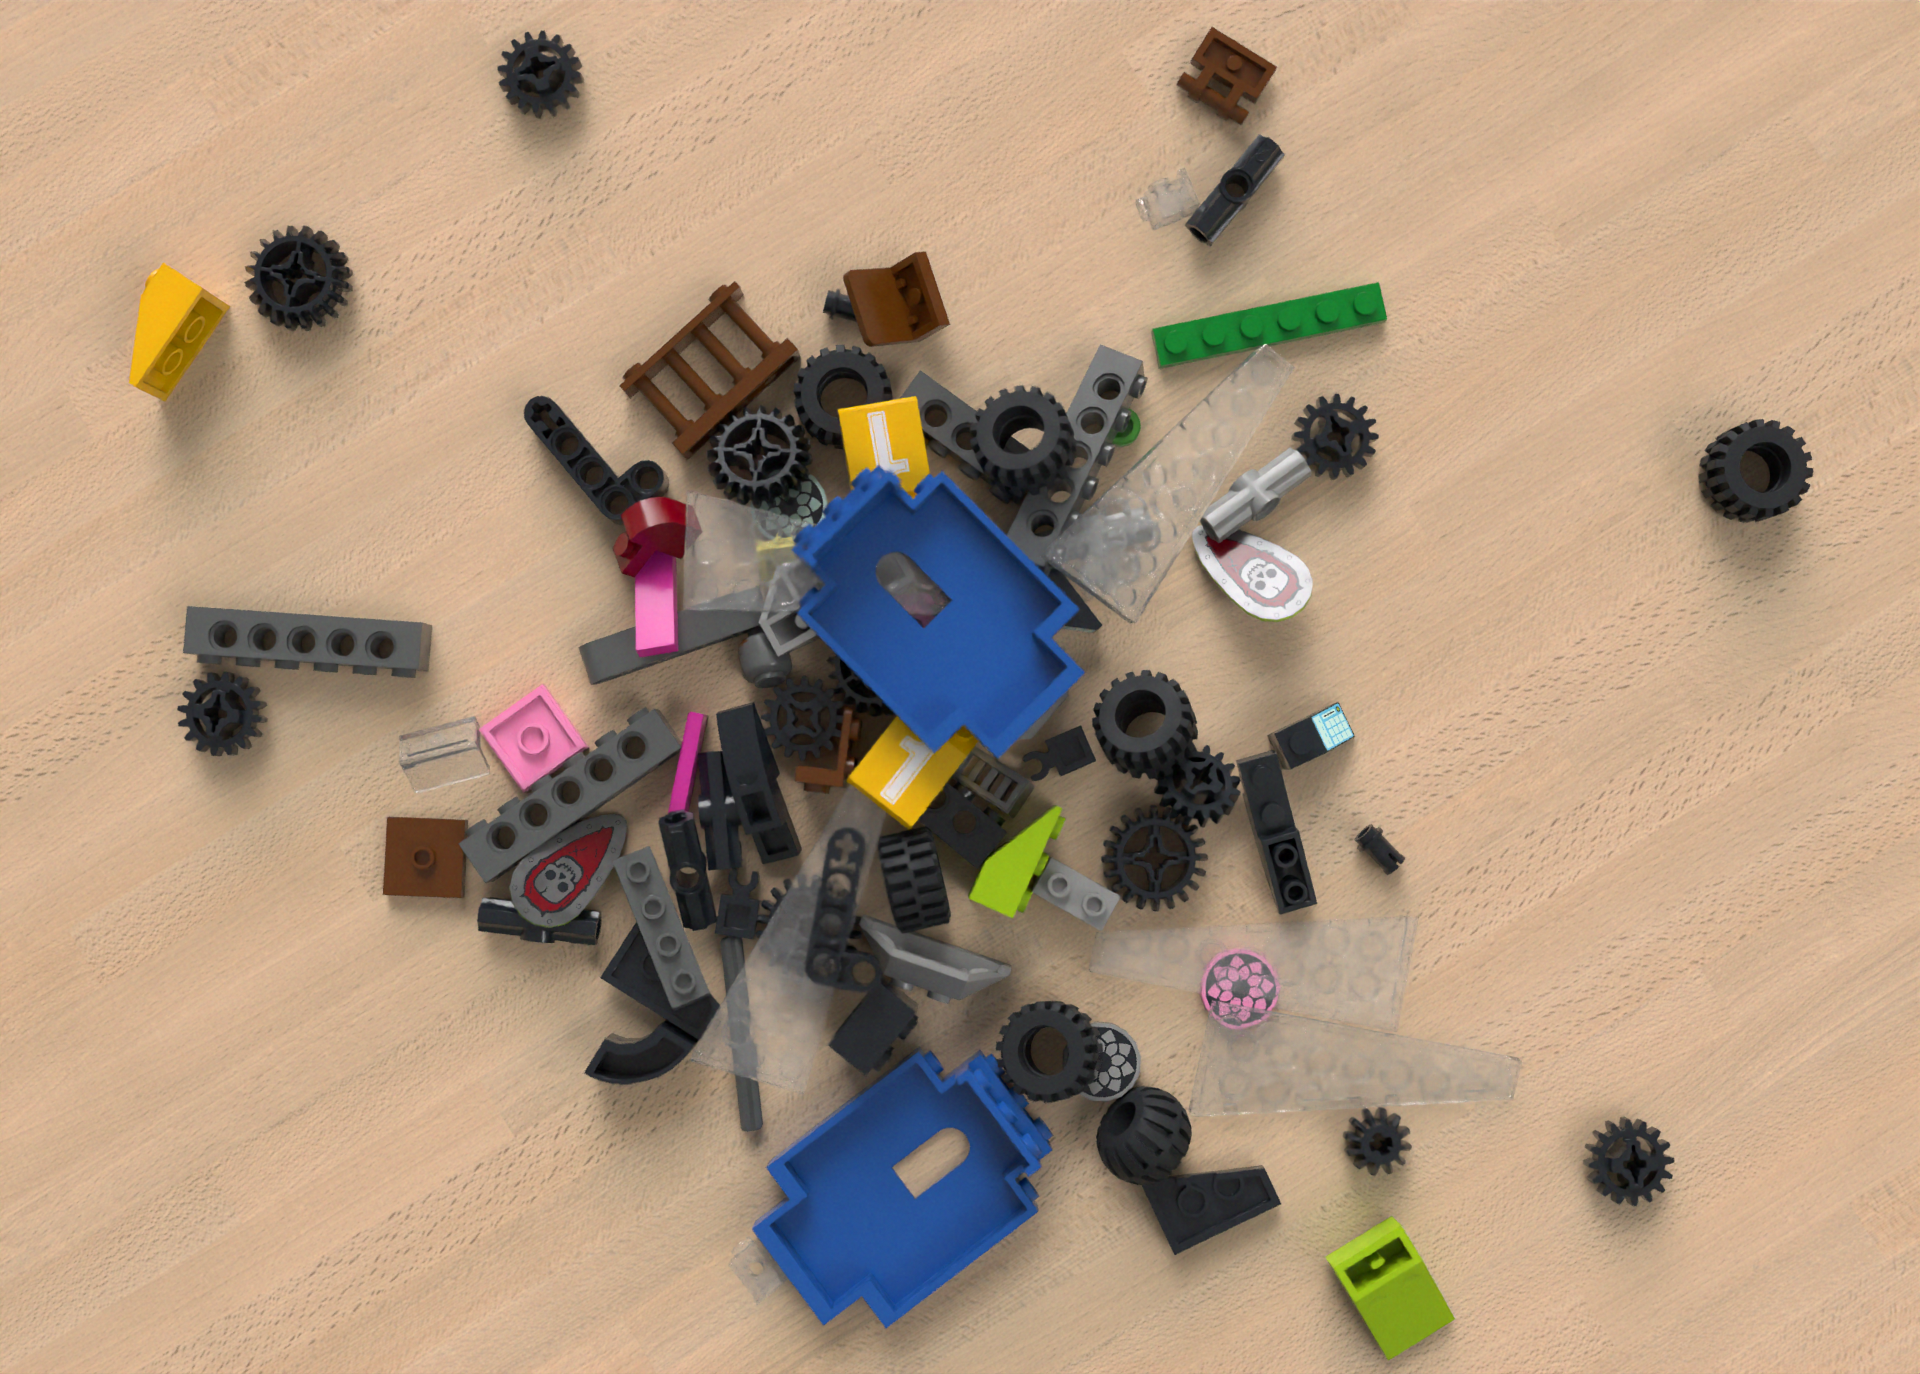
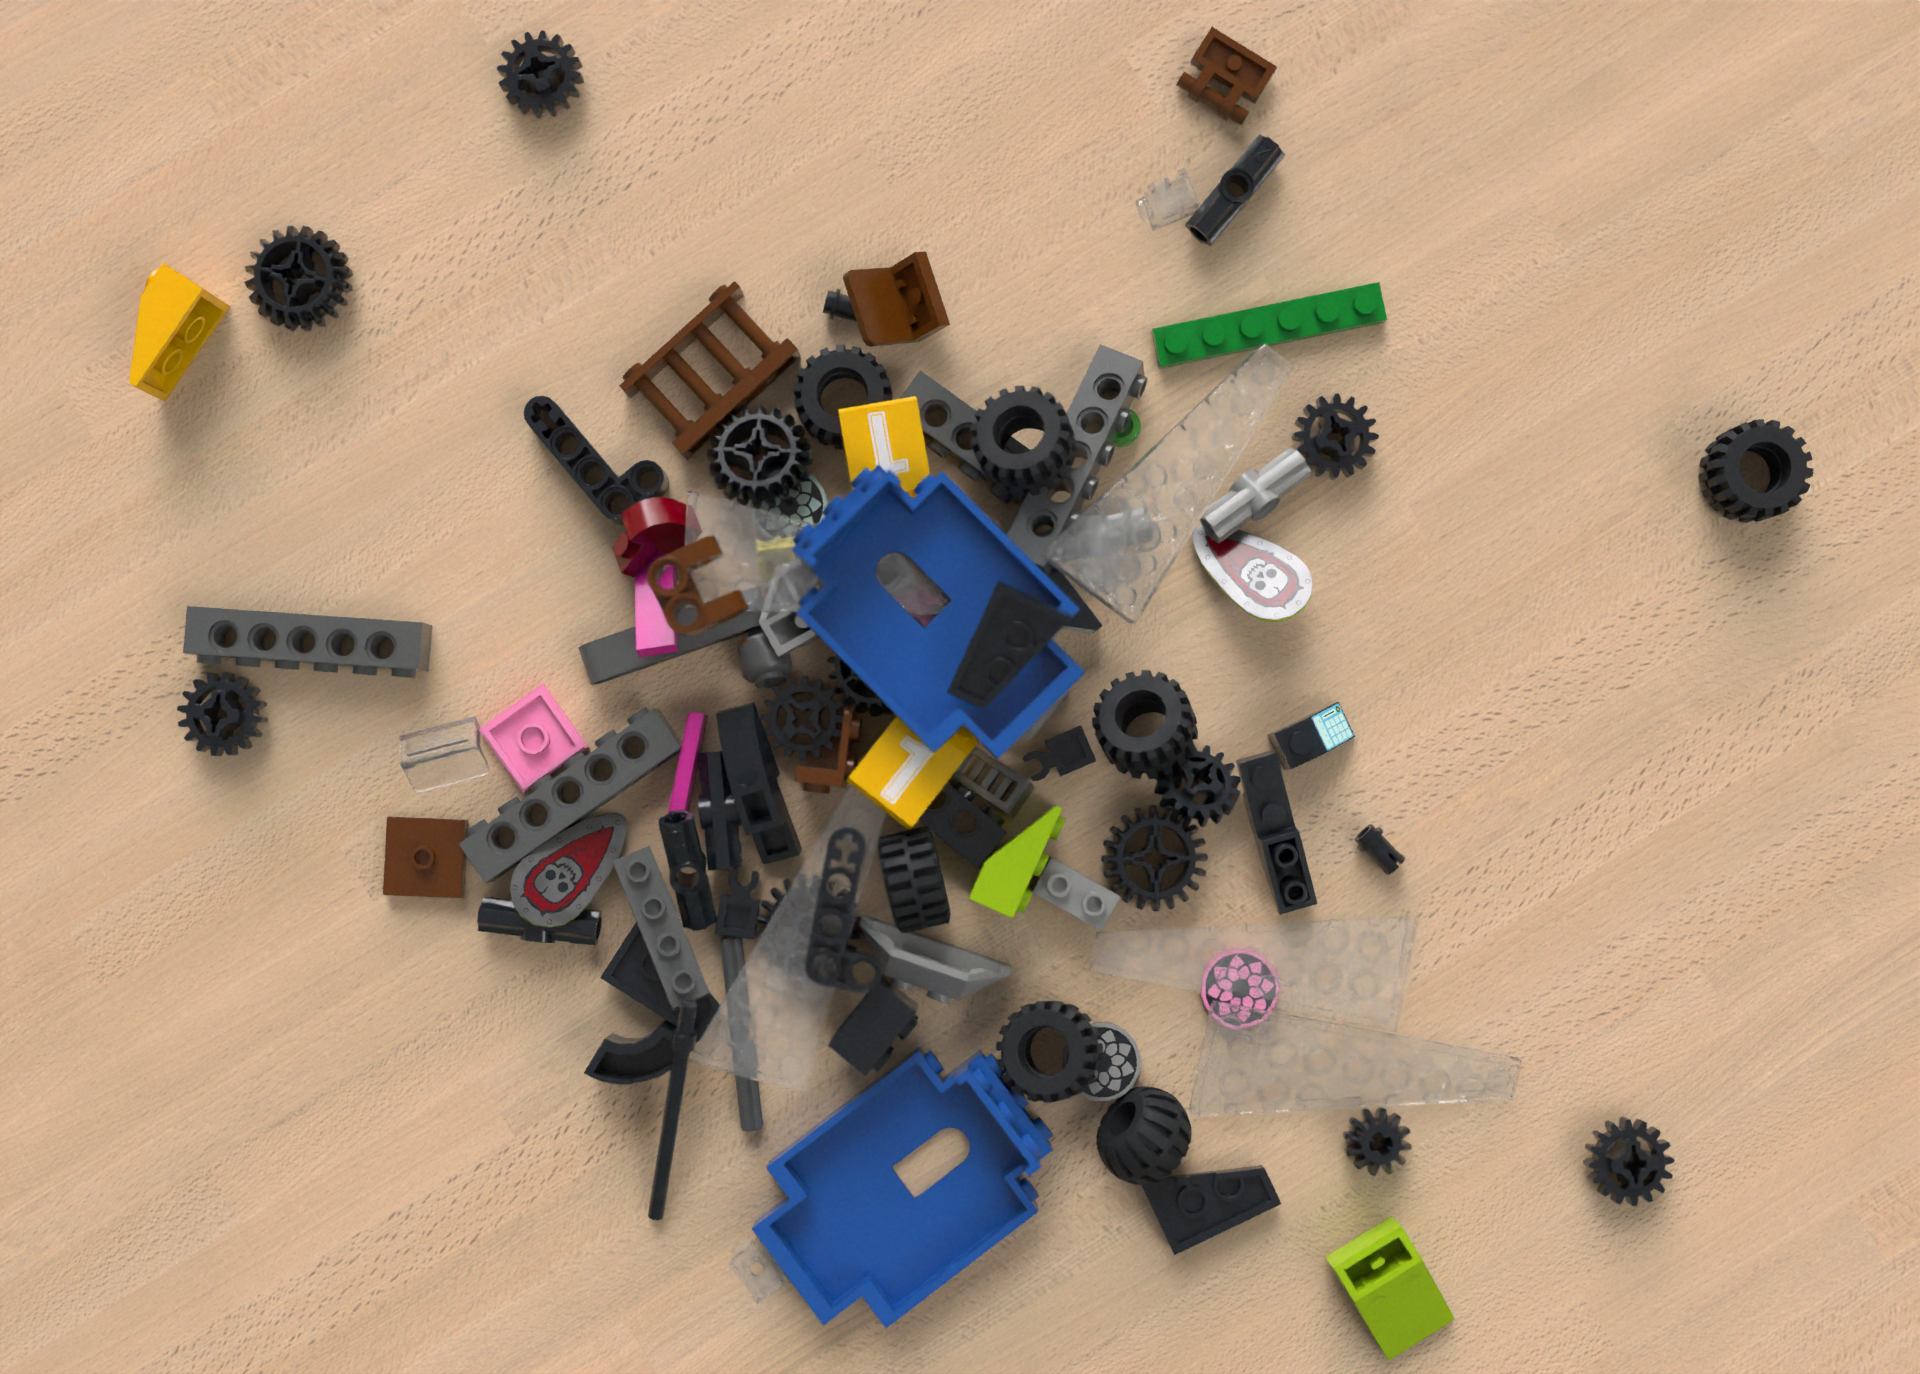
(682, 1043): none -> black bar
(686, 593): none -> reddish brown piece
(1004, 642): none -> black wing

